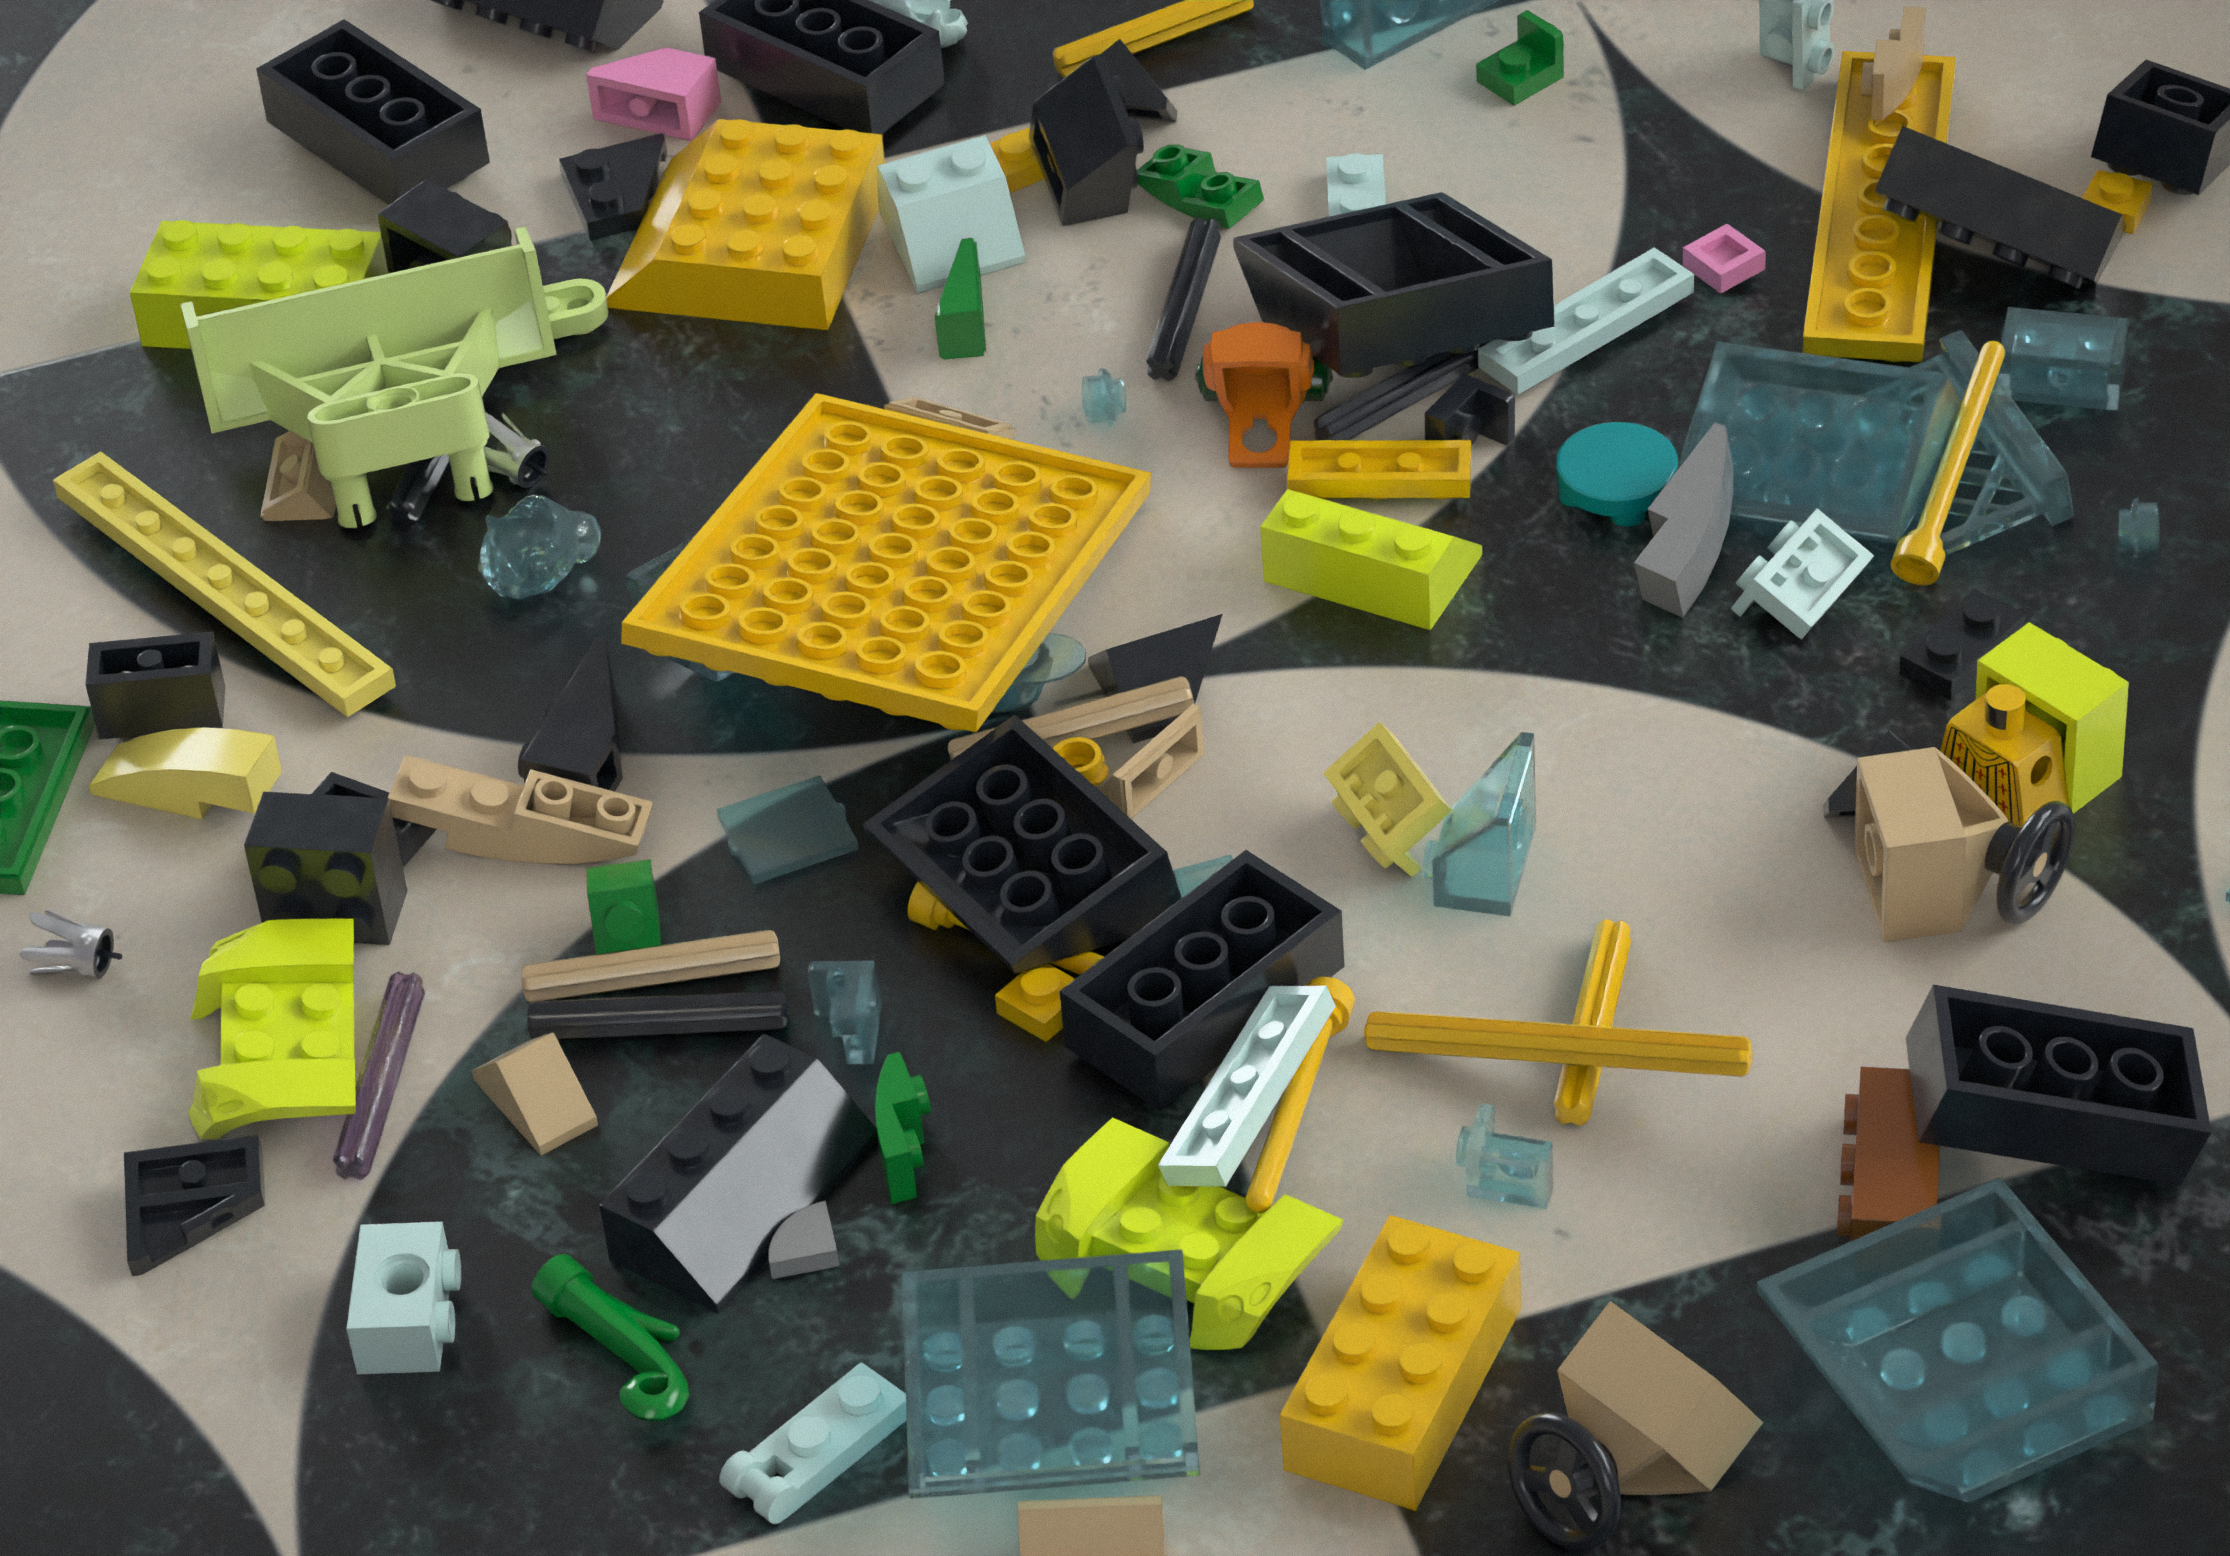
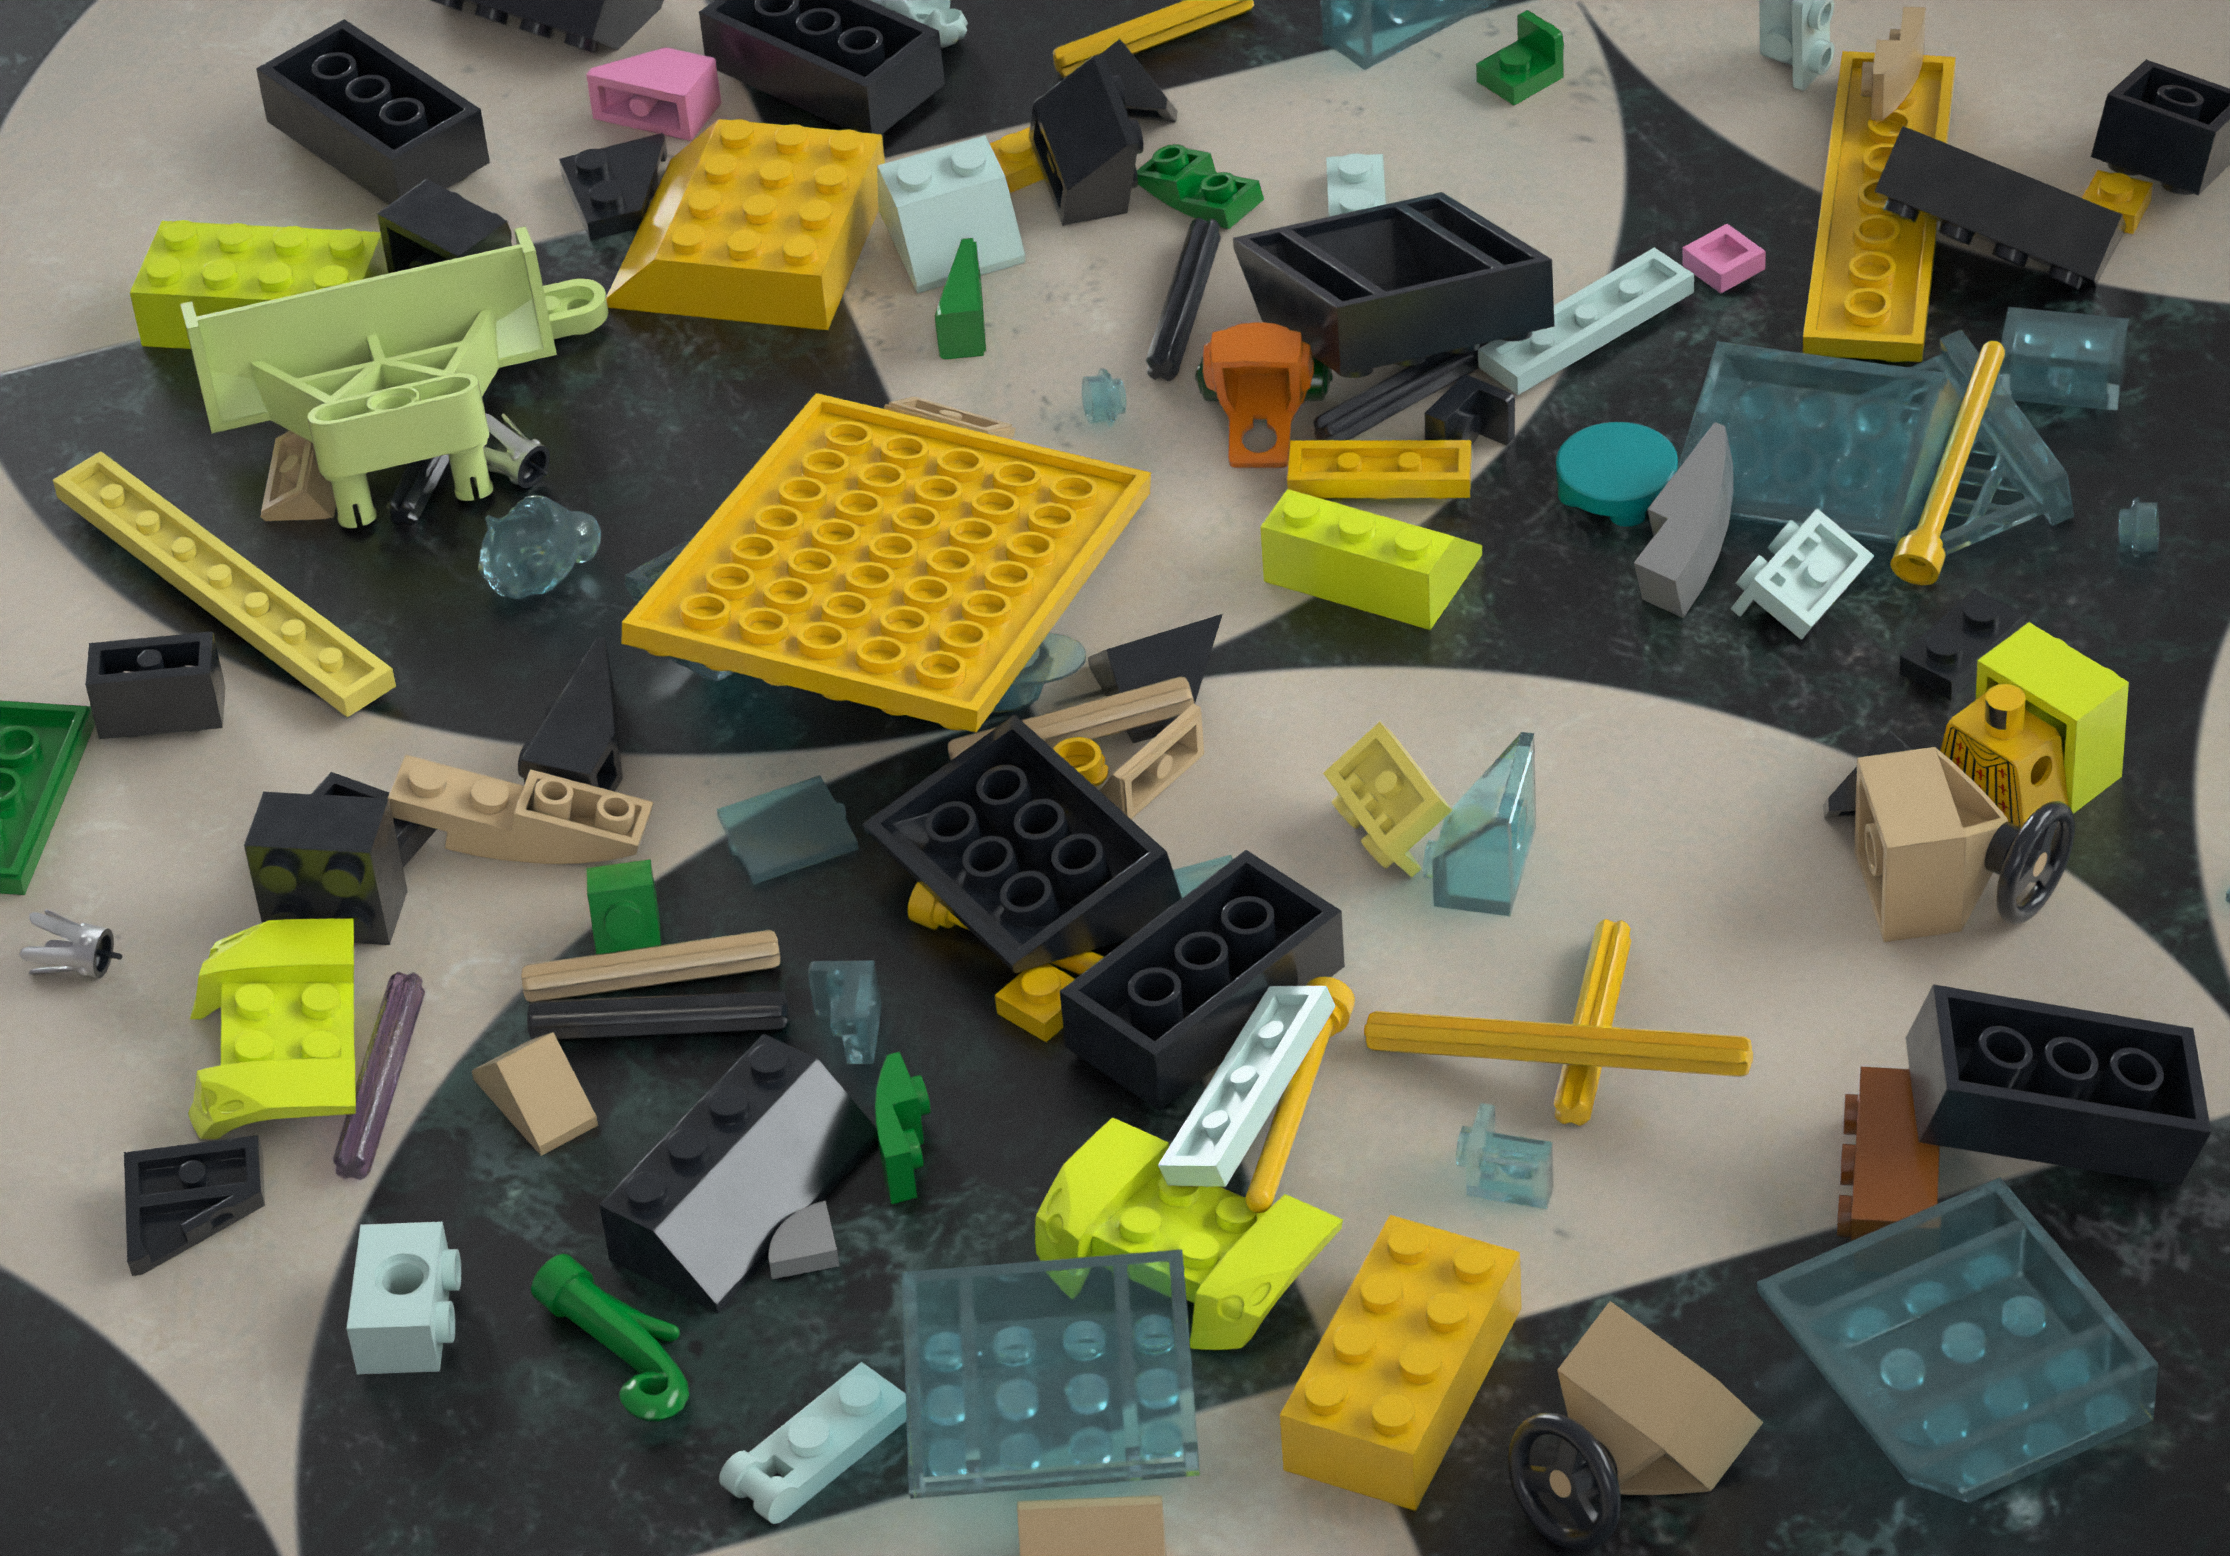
(191, 770): light yellow slope -> none

